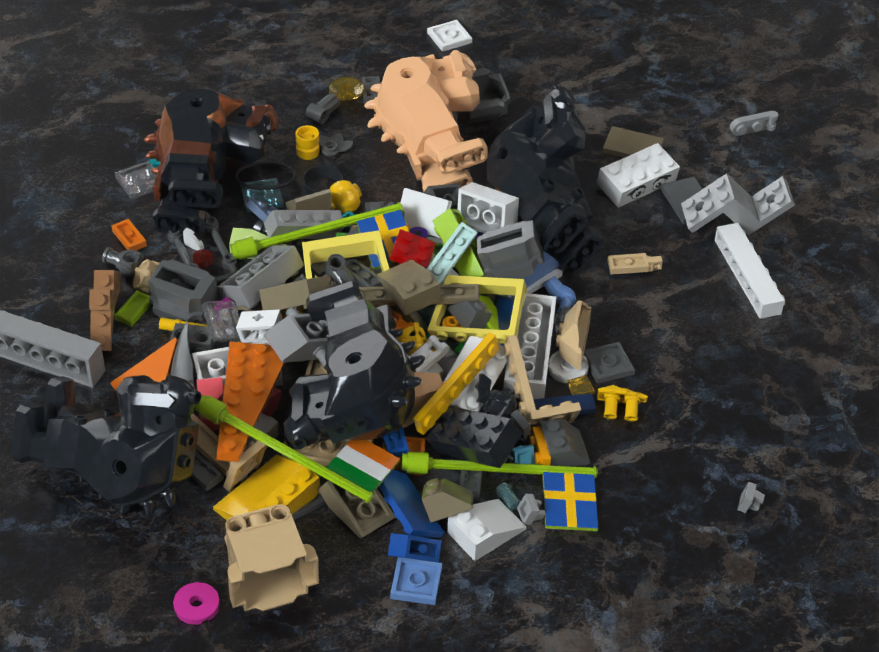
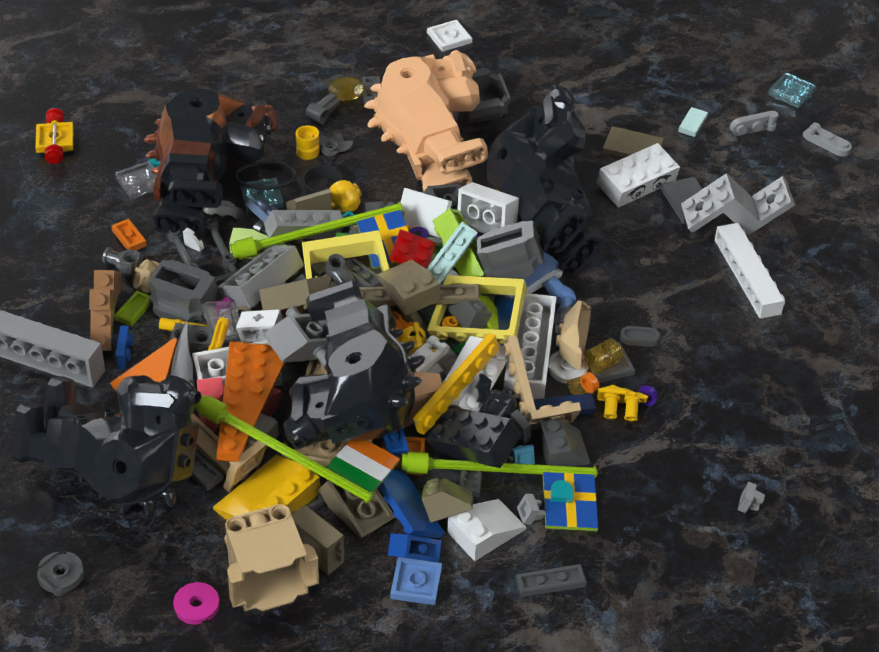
(54, 136): none -> yellow plate
(62, 583): none -> dark grey plate
(123, 352): none -> blue plate
(202, 258): clear red tile -> none
(219, 333): none -> yellow axle
(226, 208): none -> light grey plate
(322, 537): none -> dark tan window
(505, 492): clear light blue pin -> none
(541, 452): light orange plate -> none
(550, 580): none -> dark grey tile
(561, 492): none -> teal tile
(589, 382): none -> orange tile
(603, 356): none -> clear yellow wheel
(633, 263): tan hinge -> none
(639, 336): none -> dark grey tile
(651, 393): none -> dark purple tile
(693, 122): none -> light aqua tile
(791, 90): none -> clear light blue plate
(827, 140): none -> light grey plate

